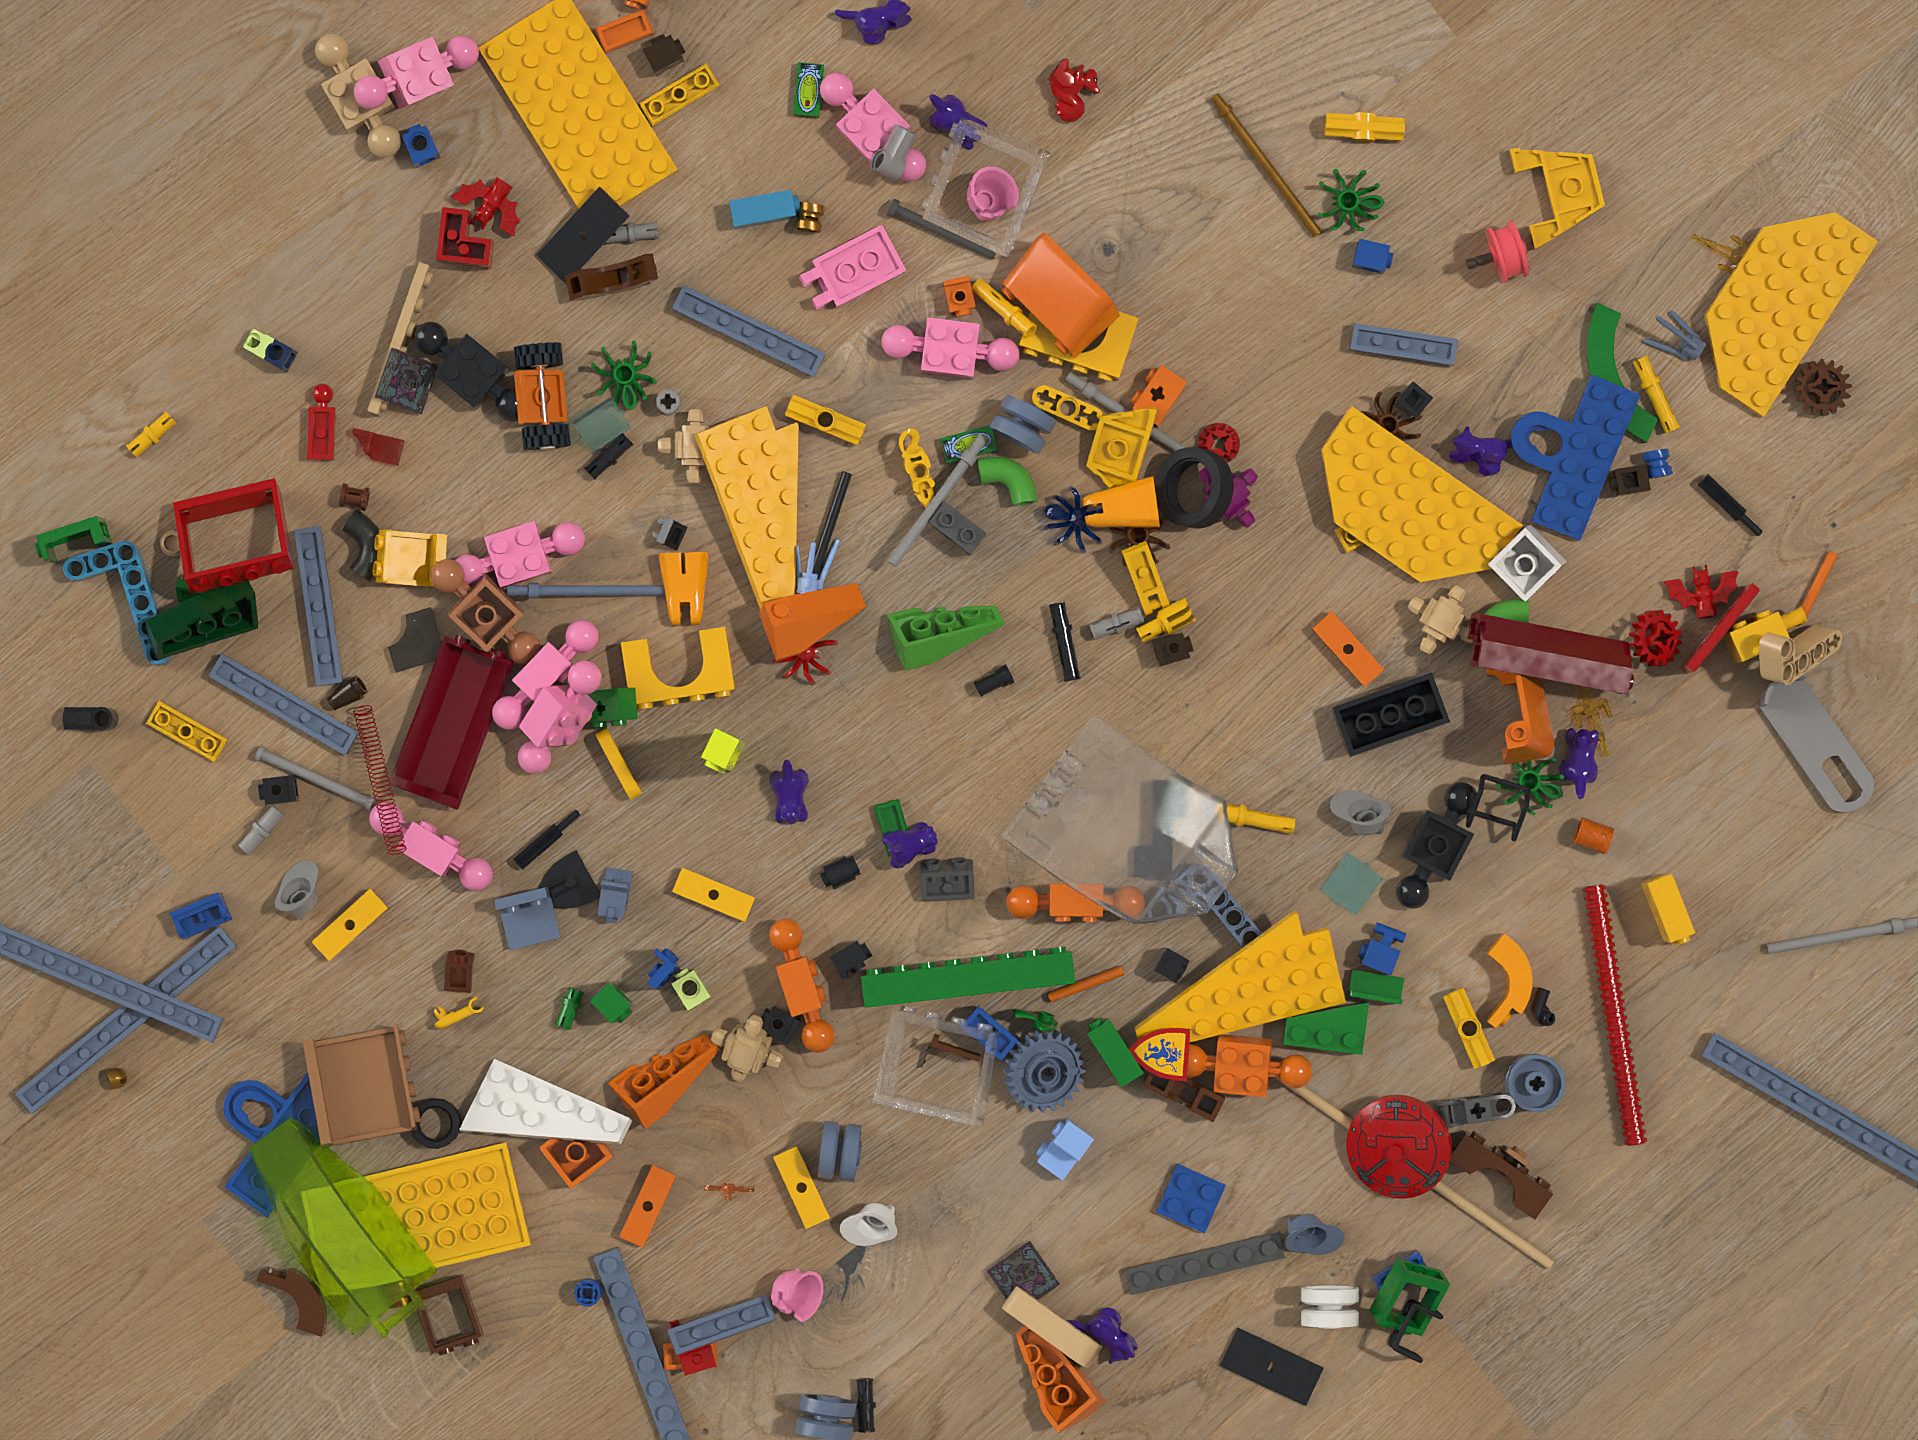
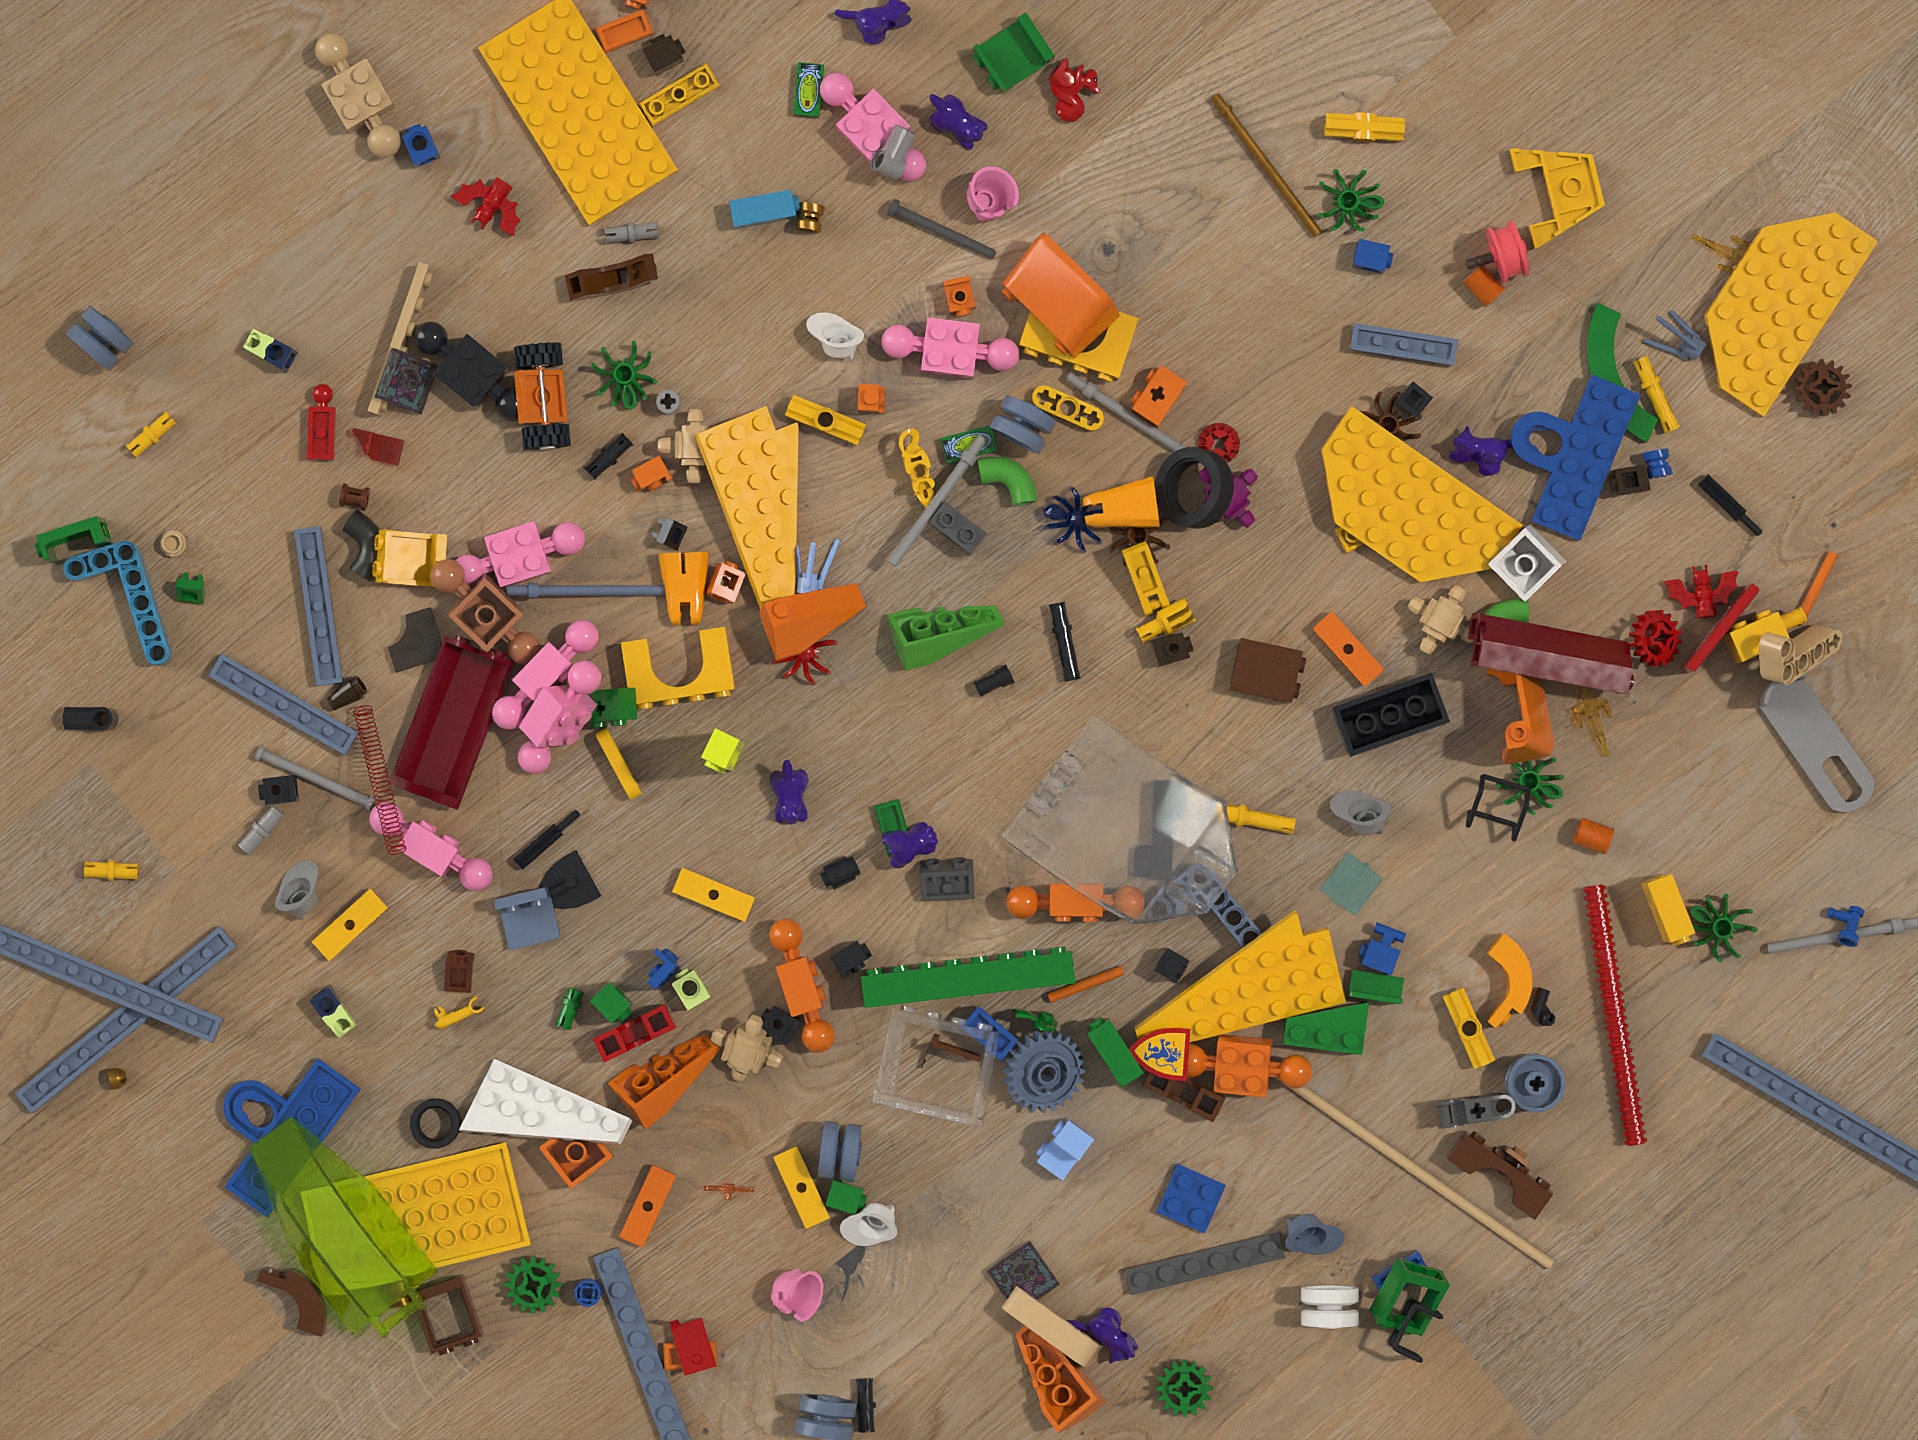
(99, 338): none -> sand blue wheel
(111, 870): none -> yellow pin
(200, 739): yellow tile -> none
(201, 916): blue hinge -> none
(204, 620): dark green wedge -> none
(224, 503): red window -> none
(333, 1011): none -> leg
(361, 1086): medium nougat panel -> none
(416, 72): bright pink brick -> none
(456, 245): red brick -> none
(538, 1296): none -> green gear
(597, 219): black piece -> none
(602, 424): clear light blue piece -> none
(614, 894): sand blue piece -> none
(634, 1033): none -> red arch
(650, 475): none -> orange brick
(721, 1325): sand blue plate -> none
(734, 578): none -> orange brick
(748, 331): sand blue plate -> none
(831, 521): black bar -> none
(836, 335): none -> white piece
(846, 1197): none -> green brick
(854, 268): bright pink tile -> none
(871, 398): none -> orange brick
(1011, 314): yellow pin -> none
(1013, 54): none -> green panel
(1021, 150): clear windscreen -> none
(1116, 623): light grey pin -> none
(1121, 445): yellow wing -> none
(1184, 1400): none -> green gear
(1252, 1356): black piece -> none
(1267, 670): none -> reddish brown brick
(1399, 1146): red dish -> none
(1436, 845): black brick -> none
(1484, 285): none -> orange piece
(1580, 764): dark purple animal -> none
(1720, 926): none -> green animal
(1848, 936): none -> blue piece

